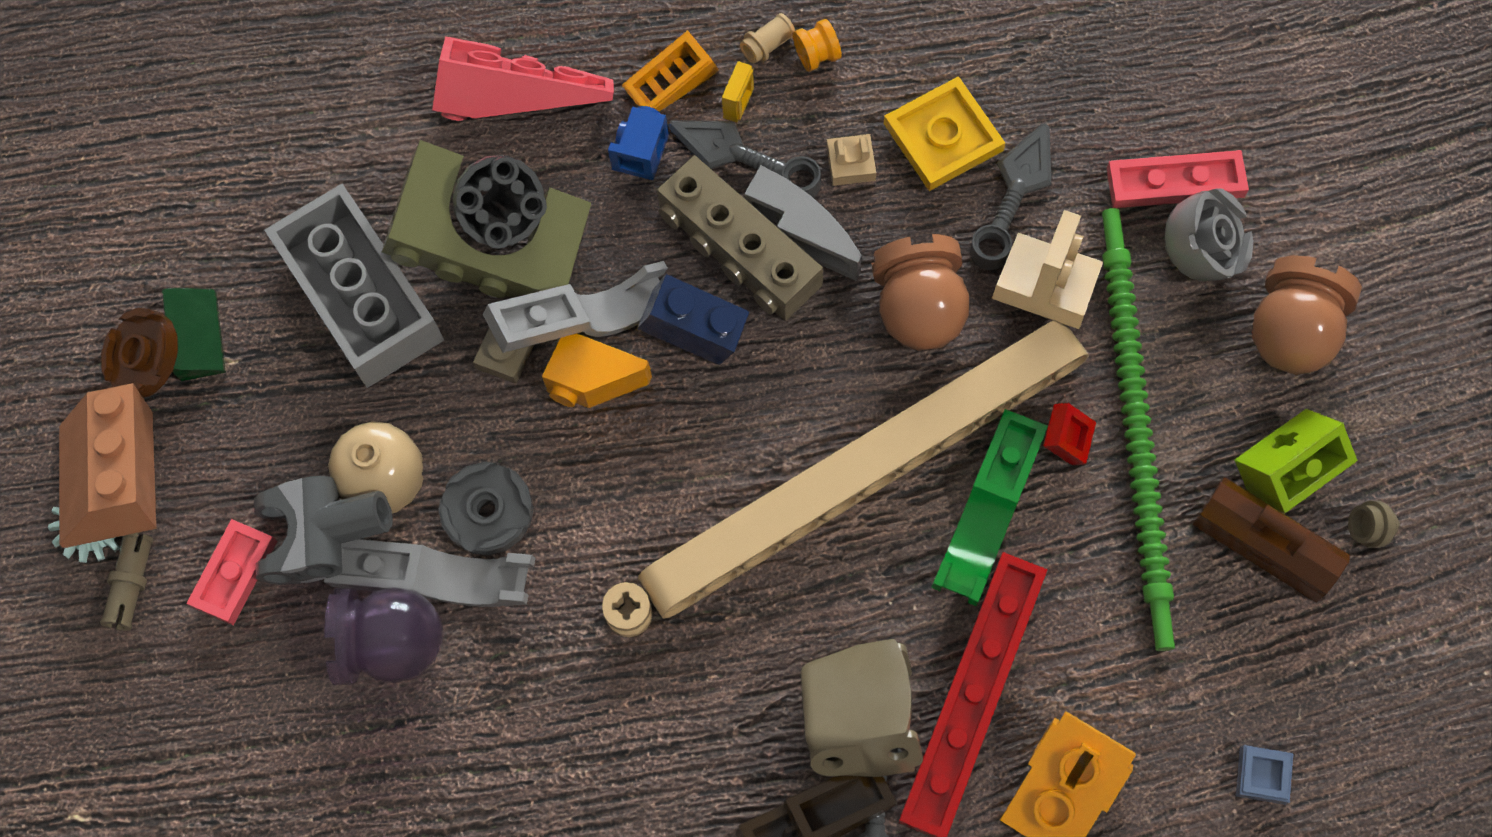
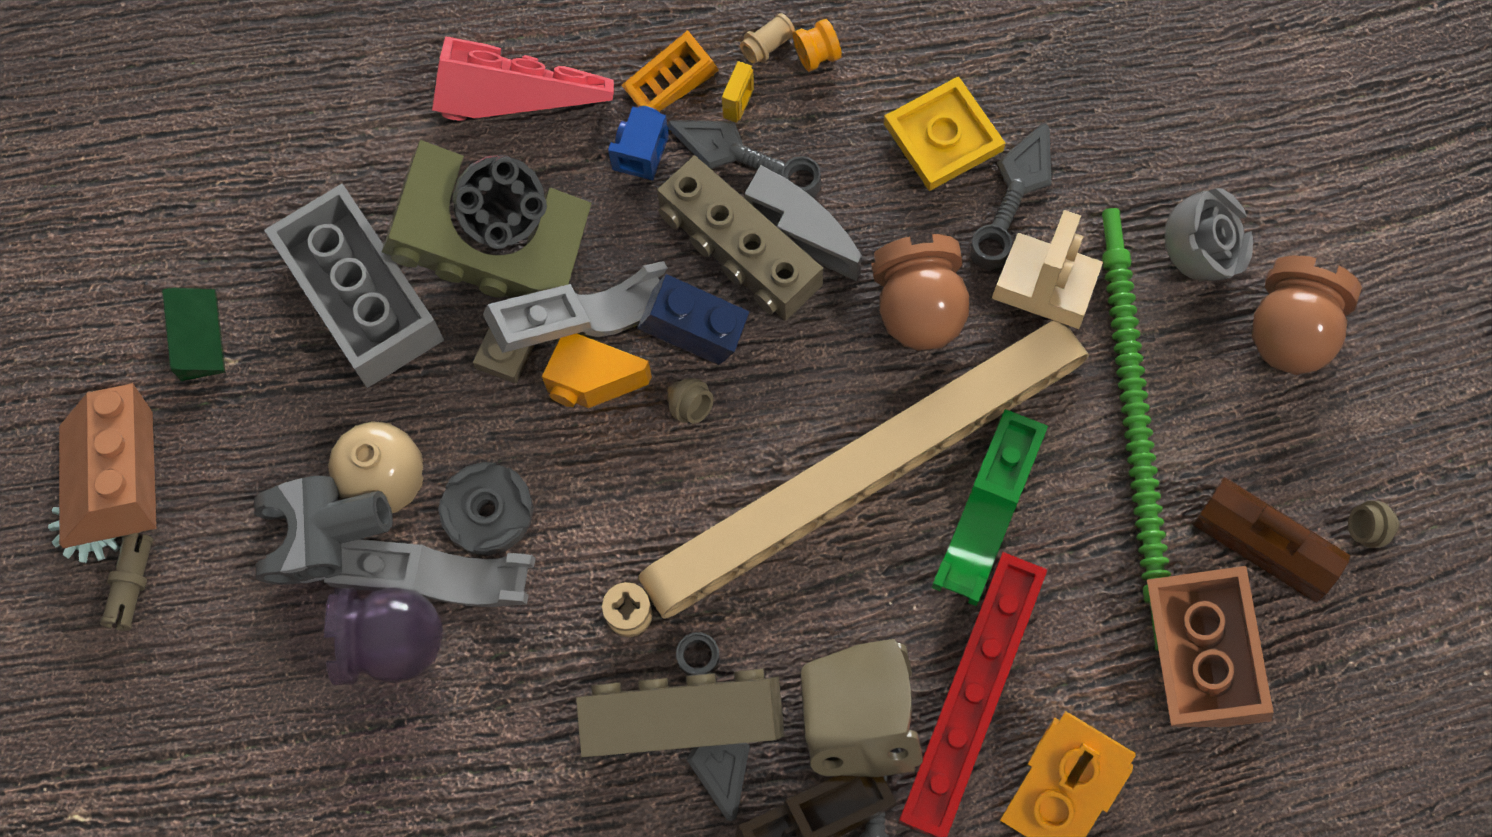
(140, 351): reddish brown tile -> none
(231, 572): coral plate -> none
(680, 716): none -> dark tan brick
(689, 400): none -> dark tan plate
(719, 766): none -> dark grey piece
(851, 160): tan tile -> none
(1069, 434): red plate -> none
(1175, 178): coral plate -> none
(1210, 649): none -> nougat slope
(1264, 774): sand blue tile -> none
(1296, 460): lime brick -> none

